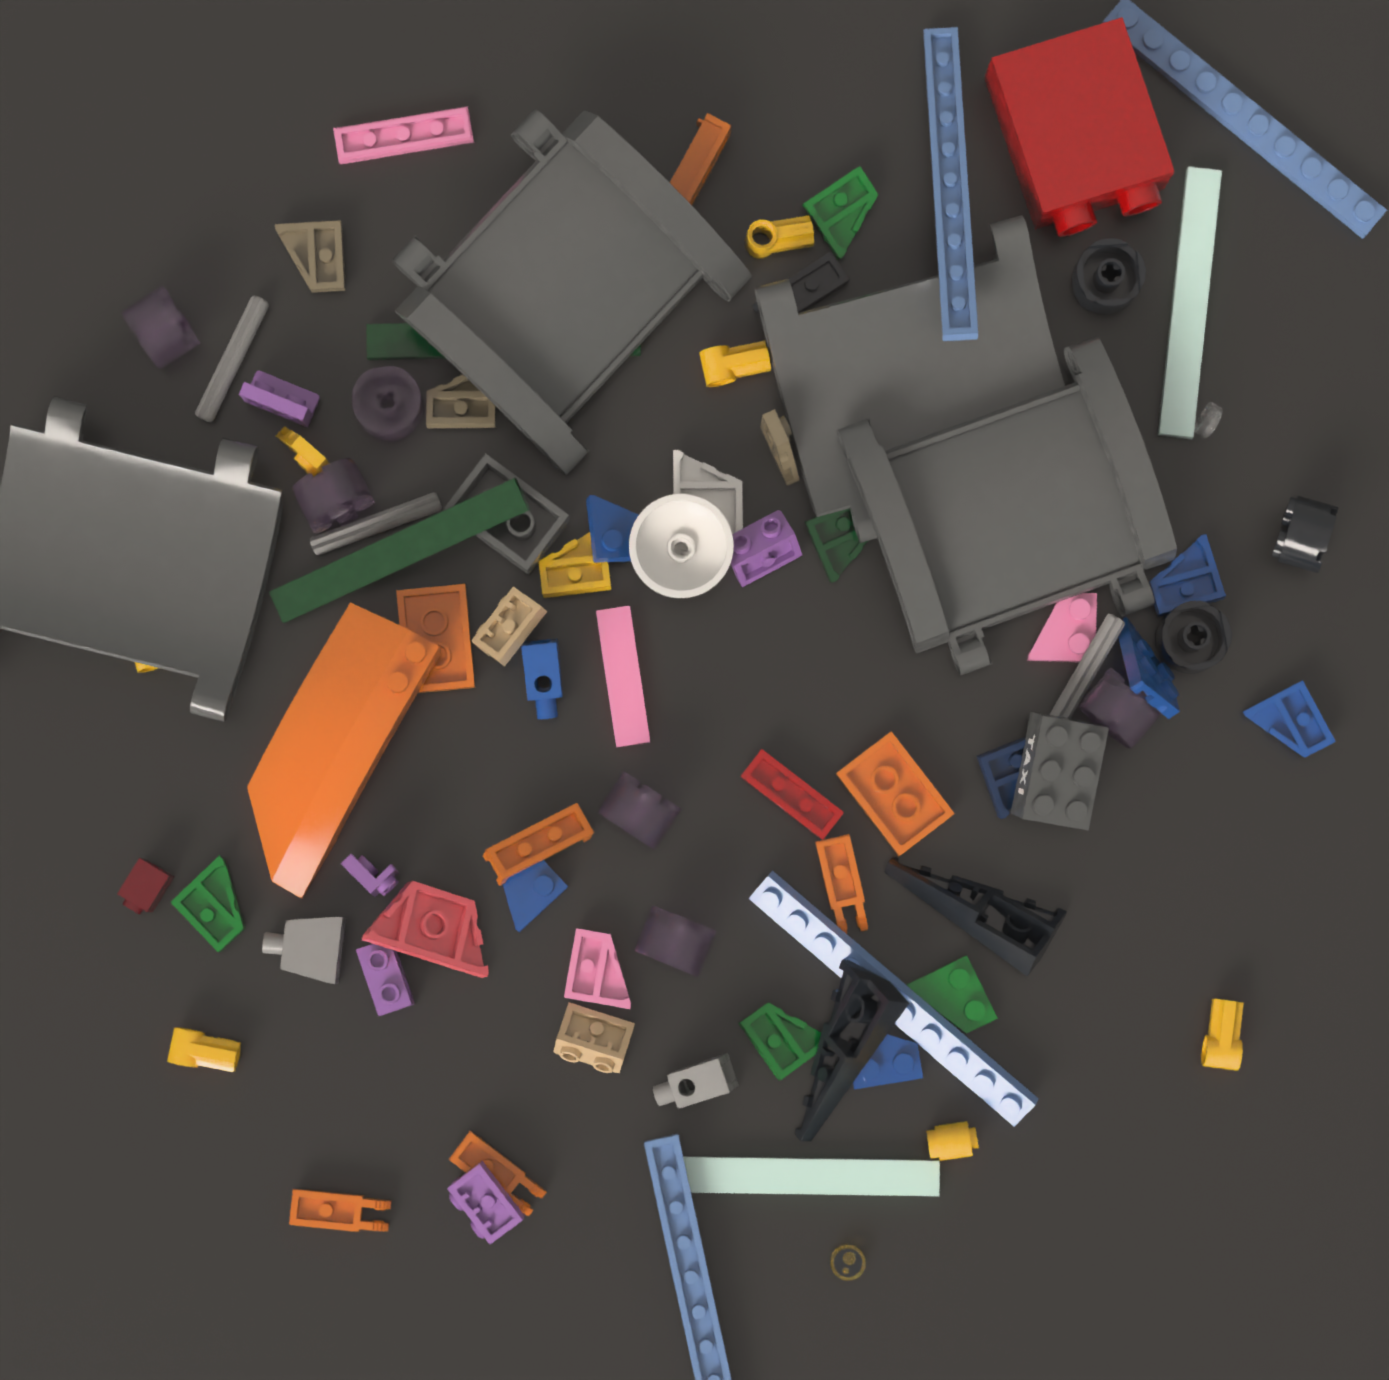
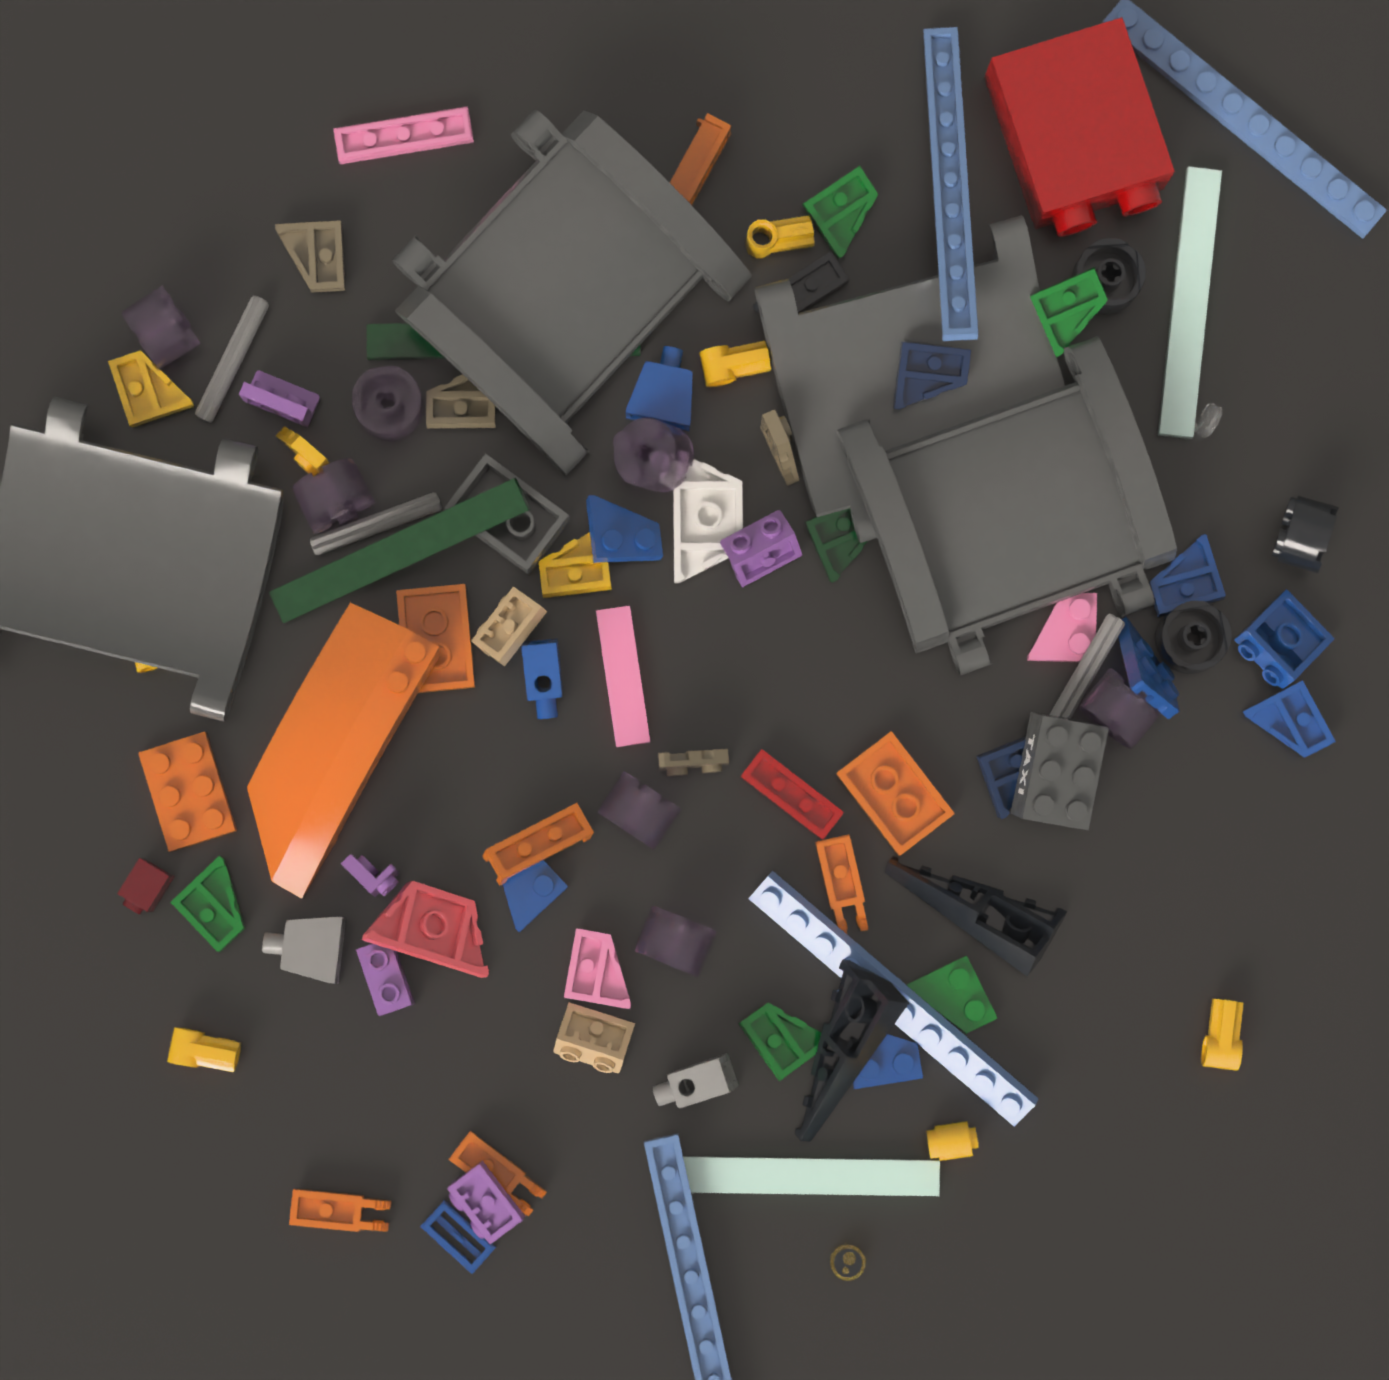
(146, 389): none -> yellow wing
(187, 791): none -> orange plate
(461, 1220): none -> blue tile
(653, 454): none -> clear purple brick
(663, 391): none -> blue torso
(678, 764): none -> dark tan wing
(684, 521): white dish -> none
(928, 371): none -> dark blue wing
(1069, 307): none -> green wing
(1283, 640): none -> blue plate

